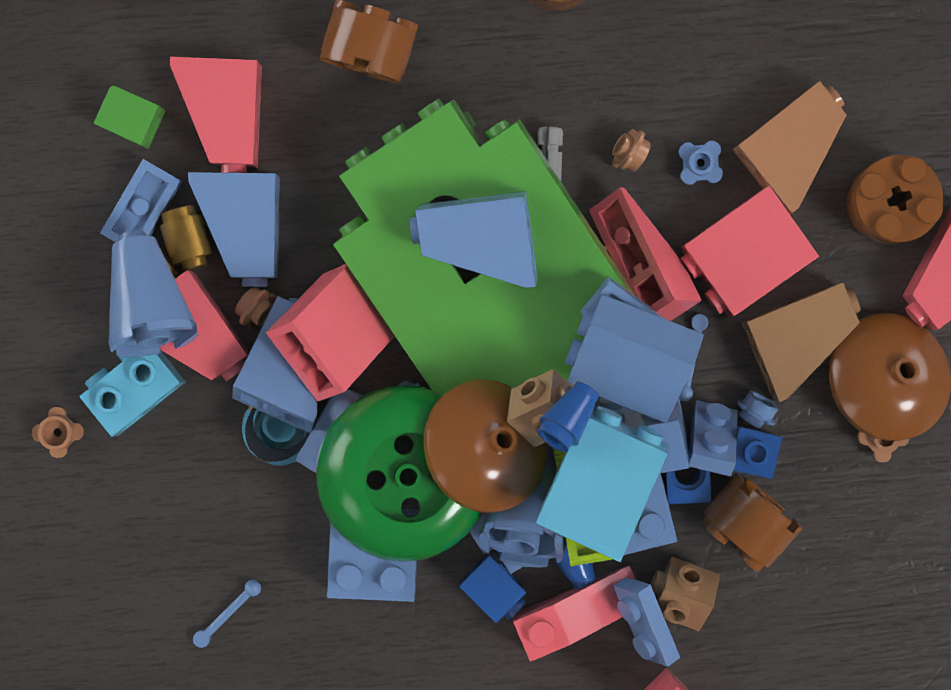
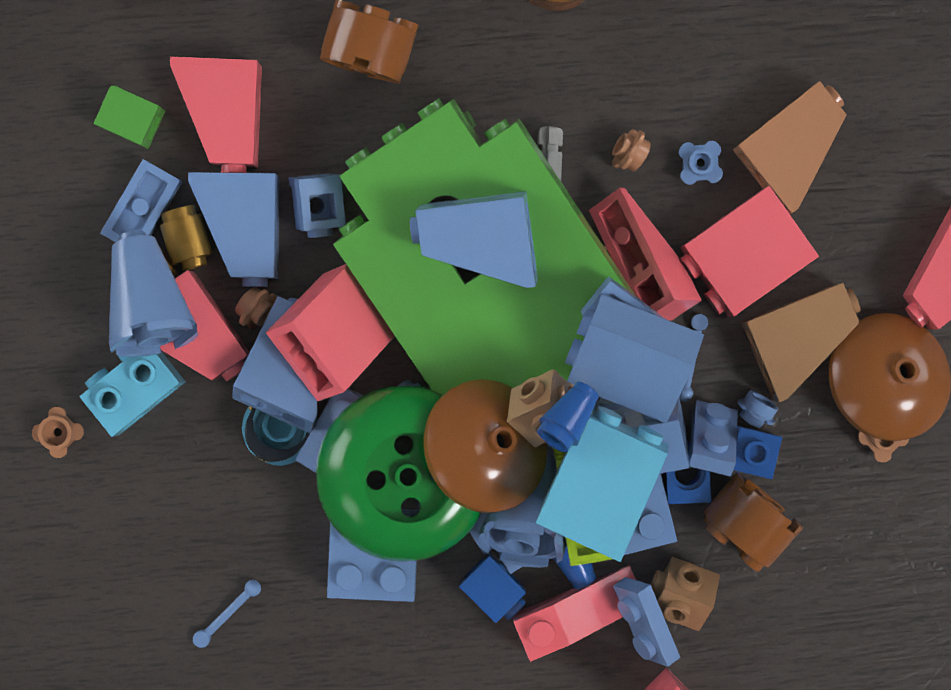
(328, 191): none -> medium blue brick
(912, 217): dark orange brick -> none

